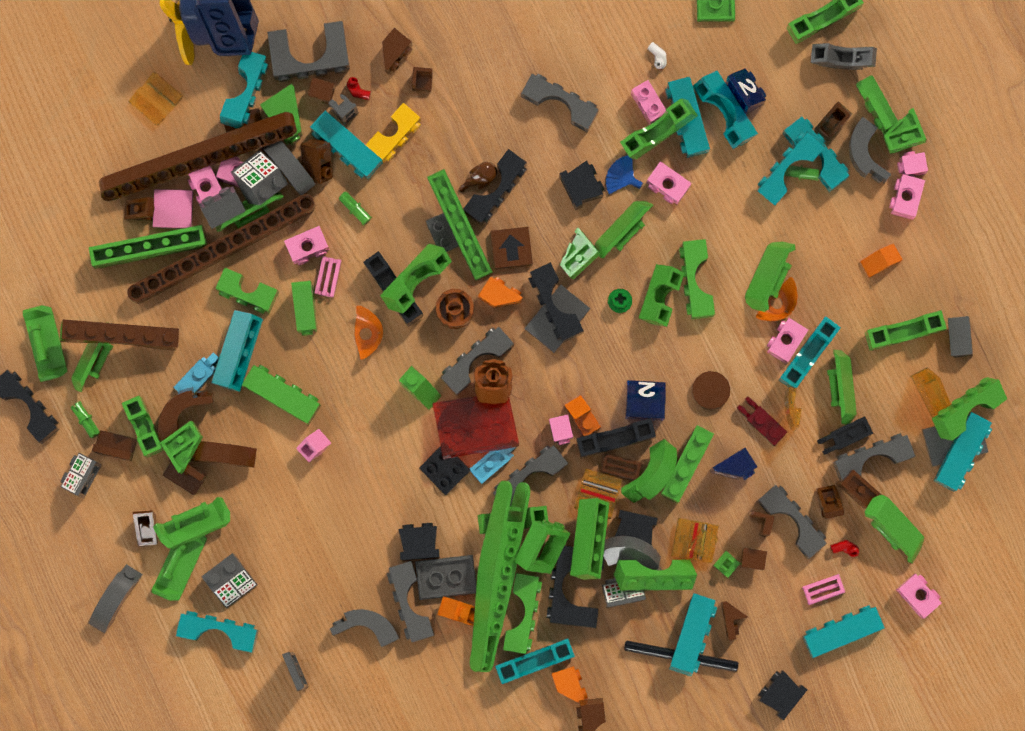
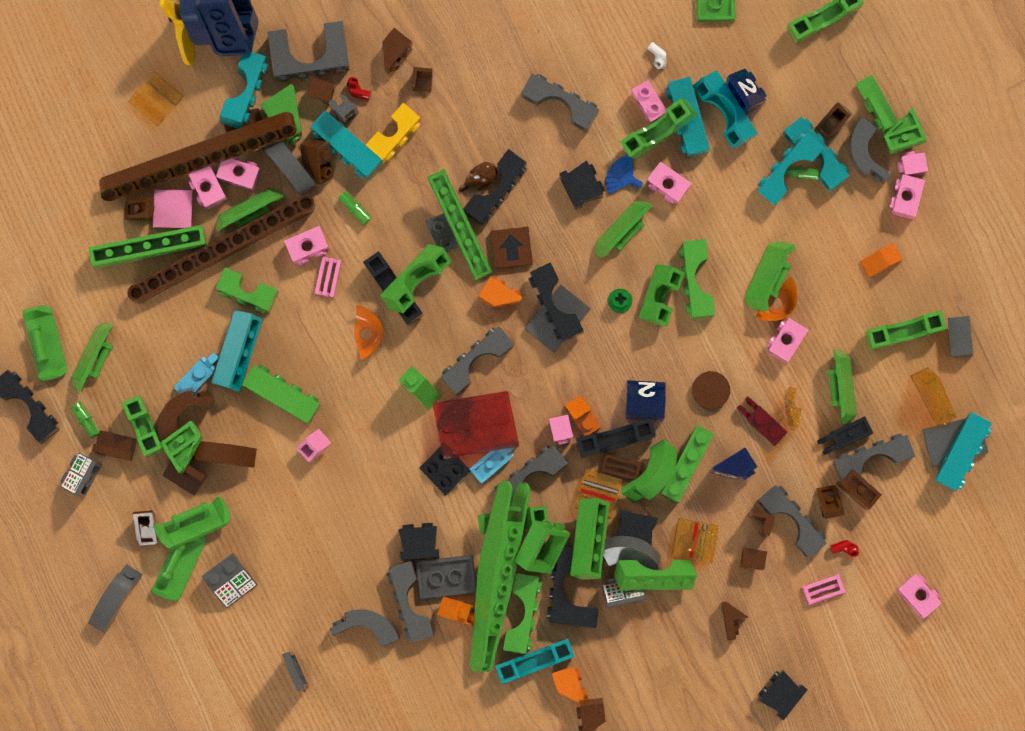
(98, 332): reddish brown arch -> none
(193, 627): teal arch -> none
(221, 207): dark grey brick -> none
(258, 178): dark grey slope -> none
(304, 307): bright green slope -> none
(455, 309): dark orange brick -> none
(493, 381): dark orange brick -> none
(579, 255): bright green wing -> none
(668, 654): black axle -> none
(692, 635): teal brick -> none
(726, 564): bright green tile -> none
(809, 353): teal arch -> none
(843, 57): dark grey arch -> none
(843, 632): teal brick -> none
(895, 526): bright green piece -> none
(952, 420): bright green arch -> none

